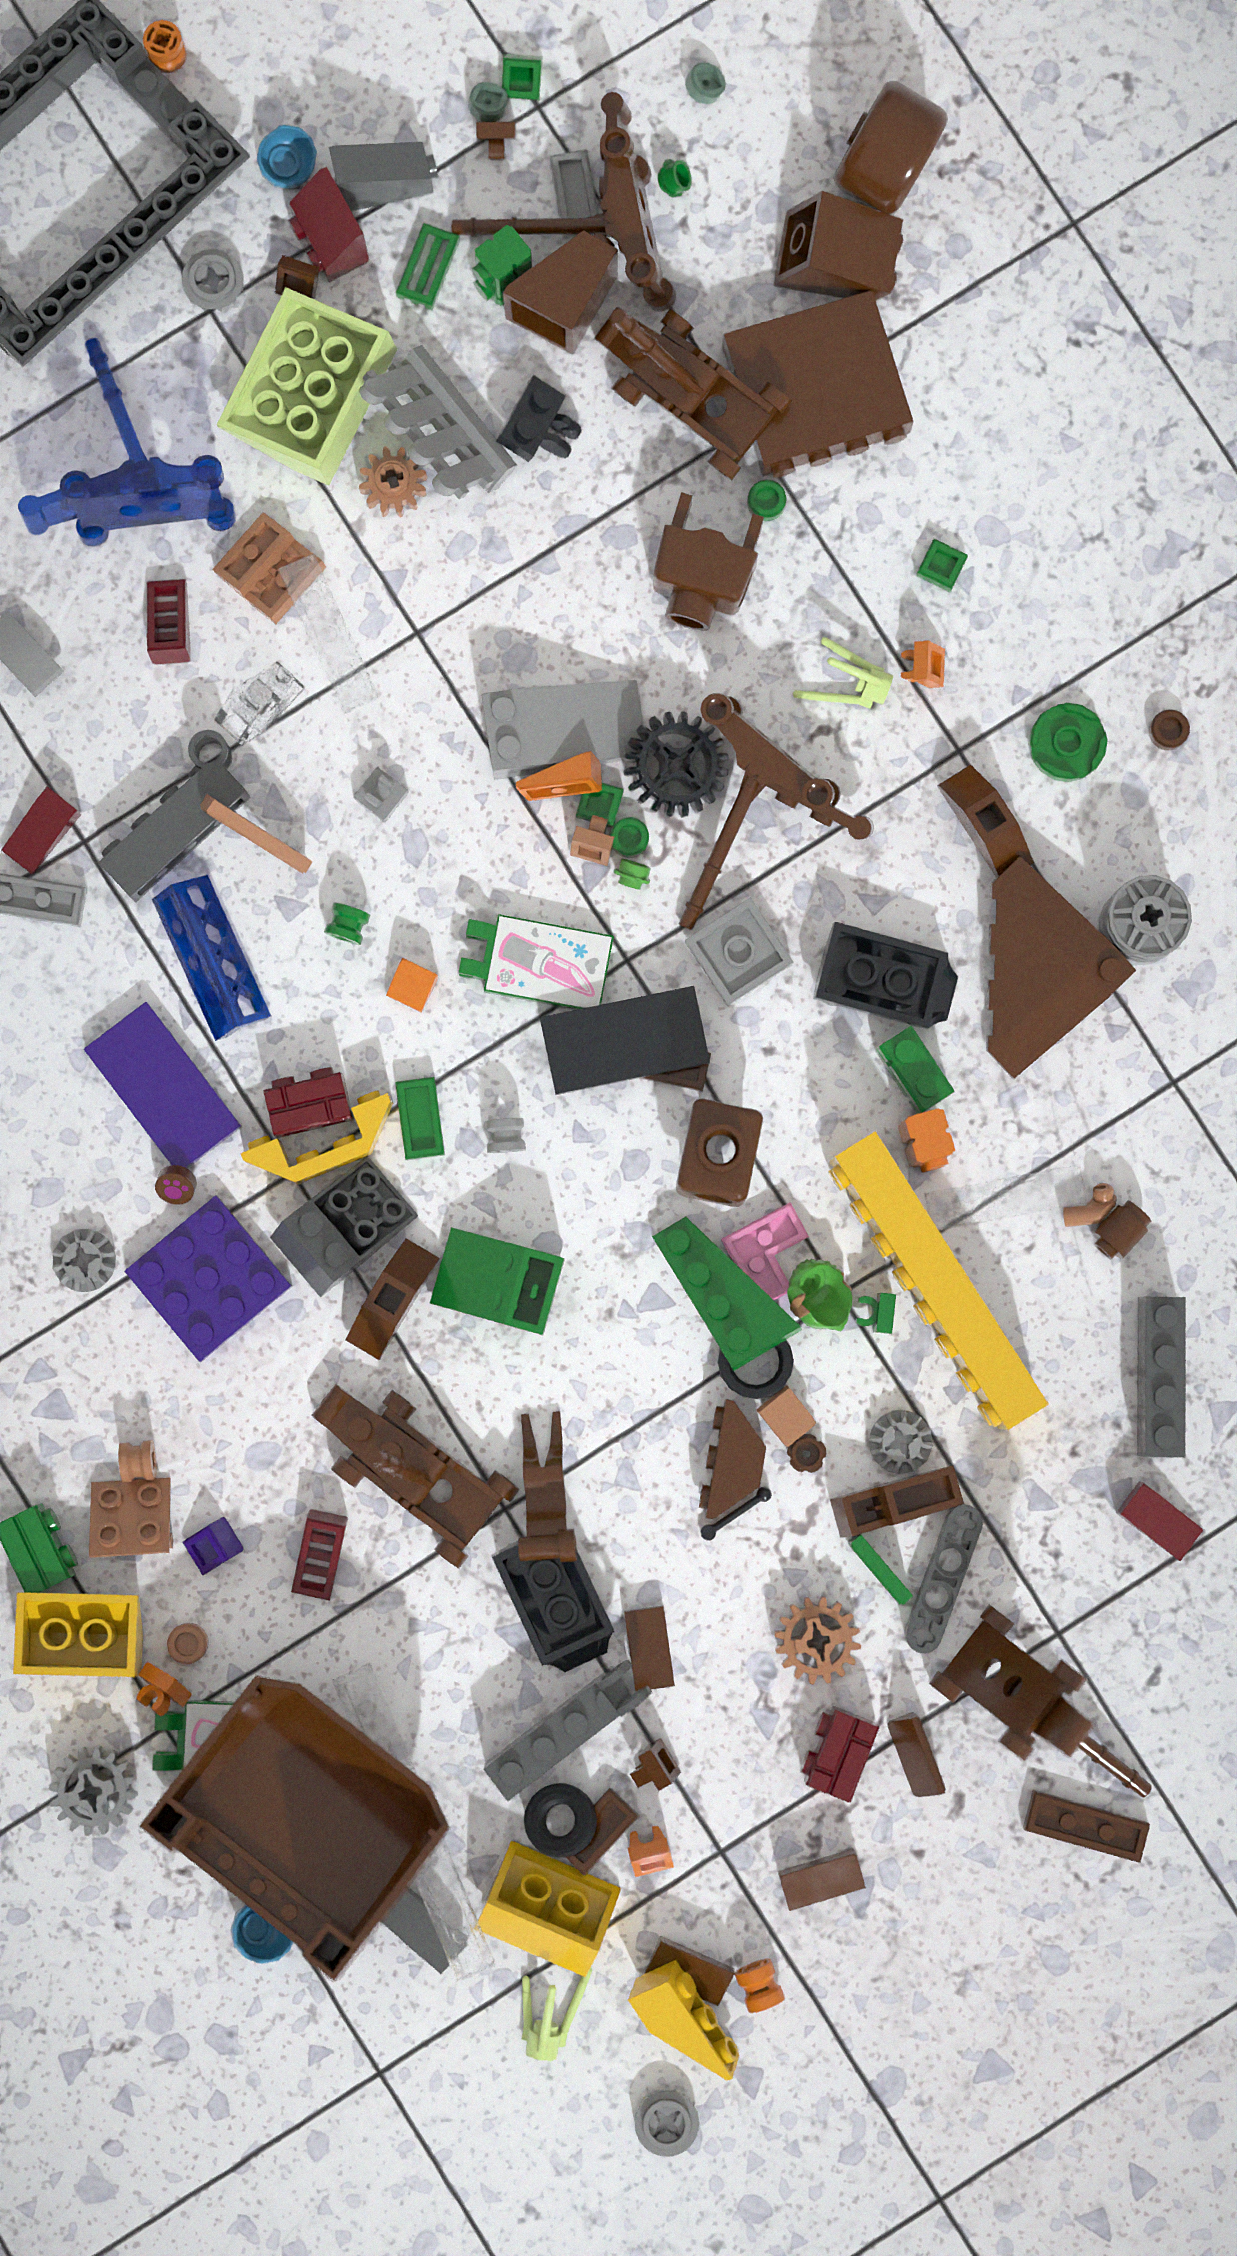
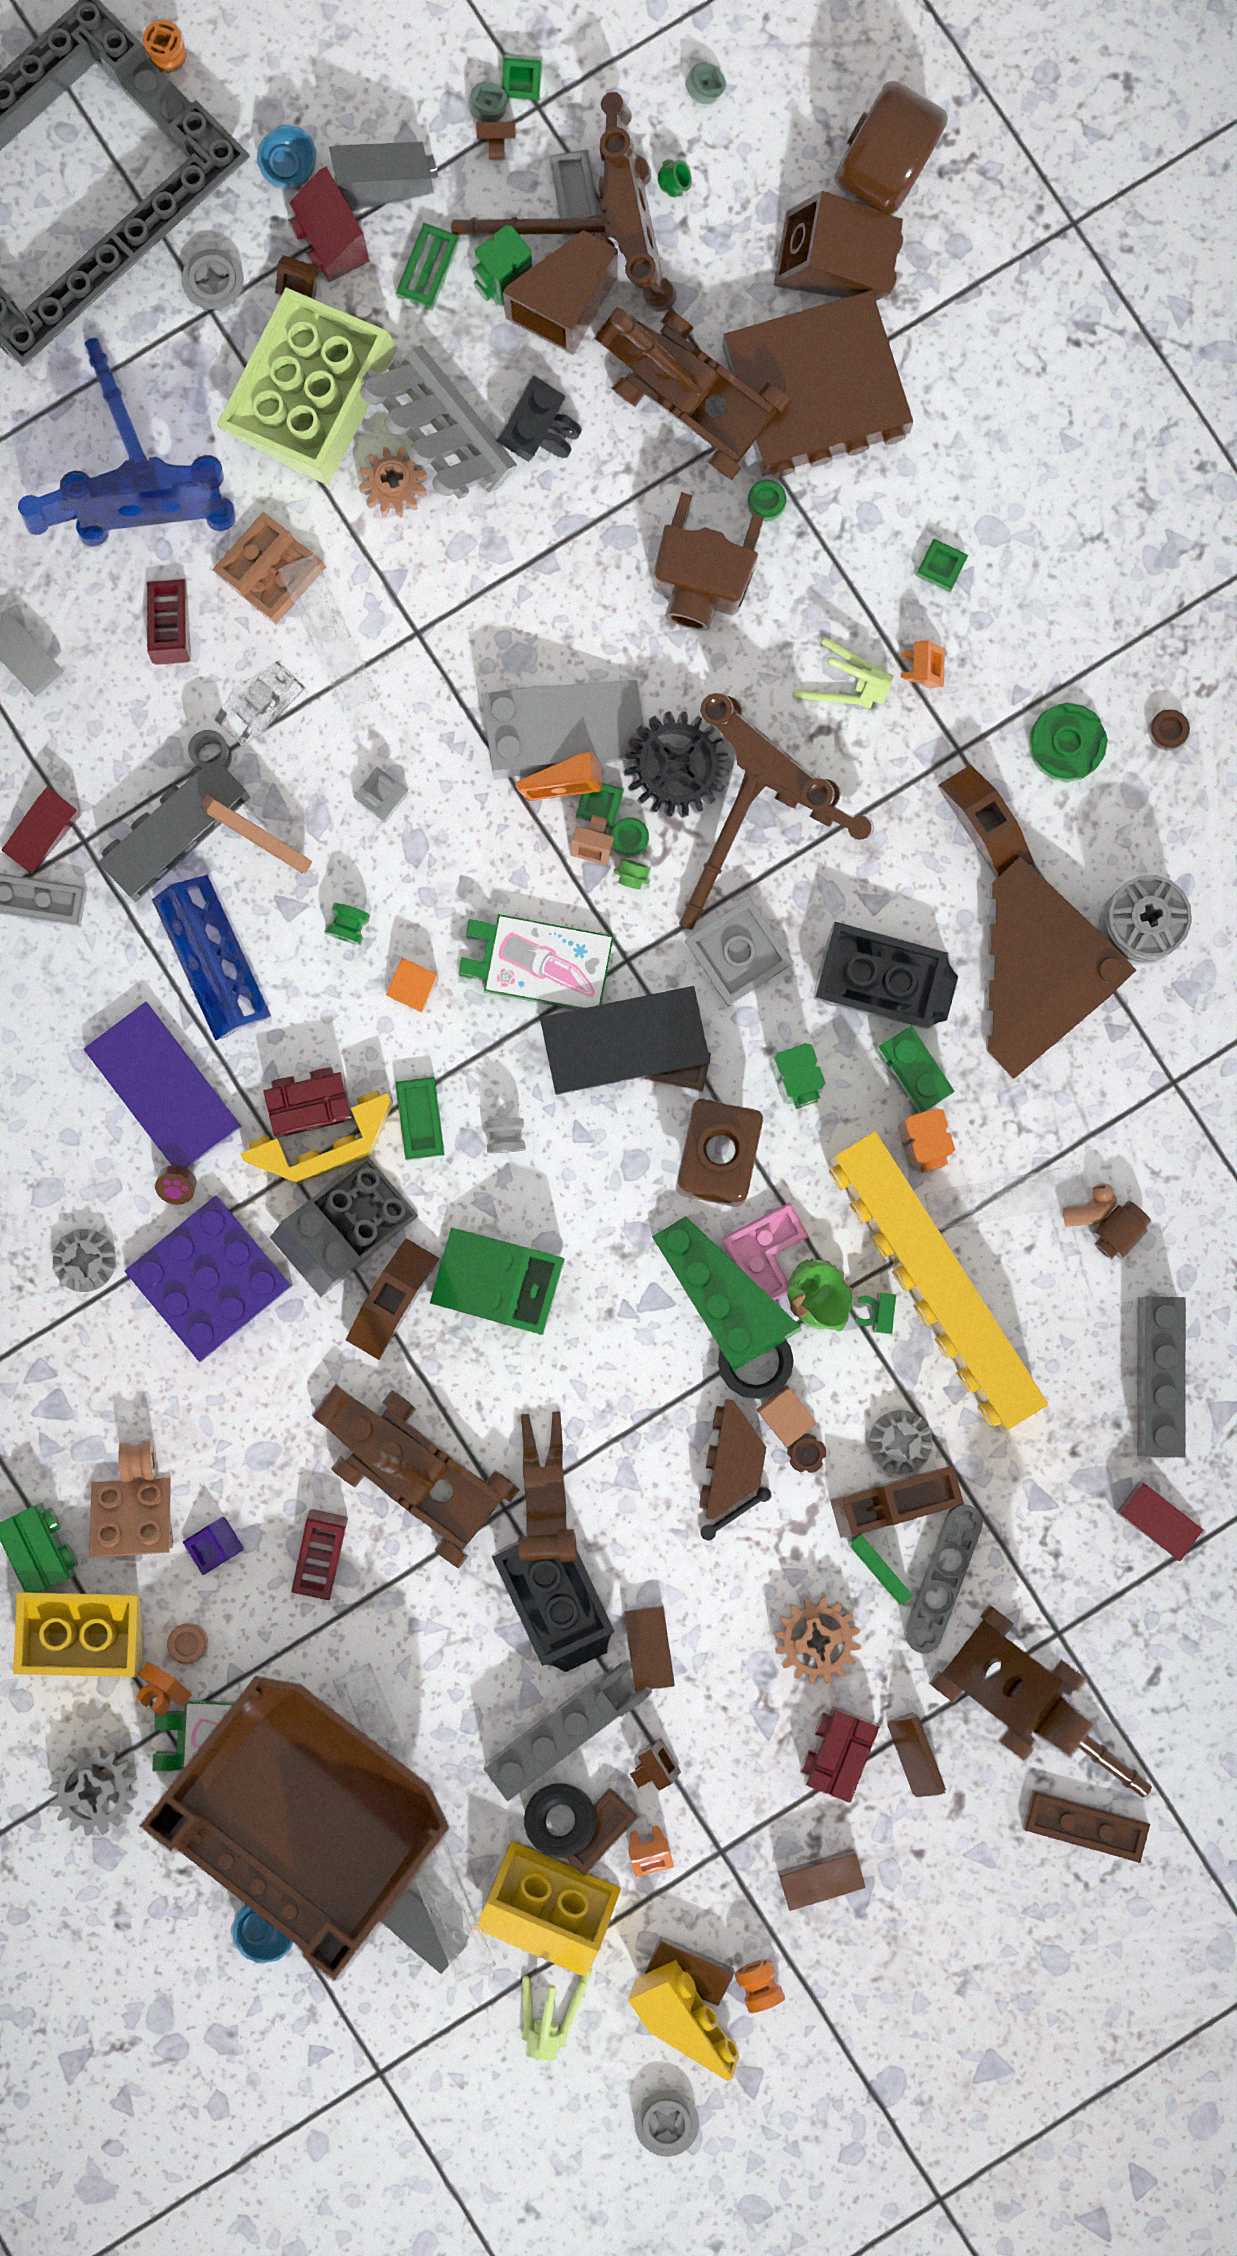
(798, 1075): none -> green brick

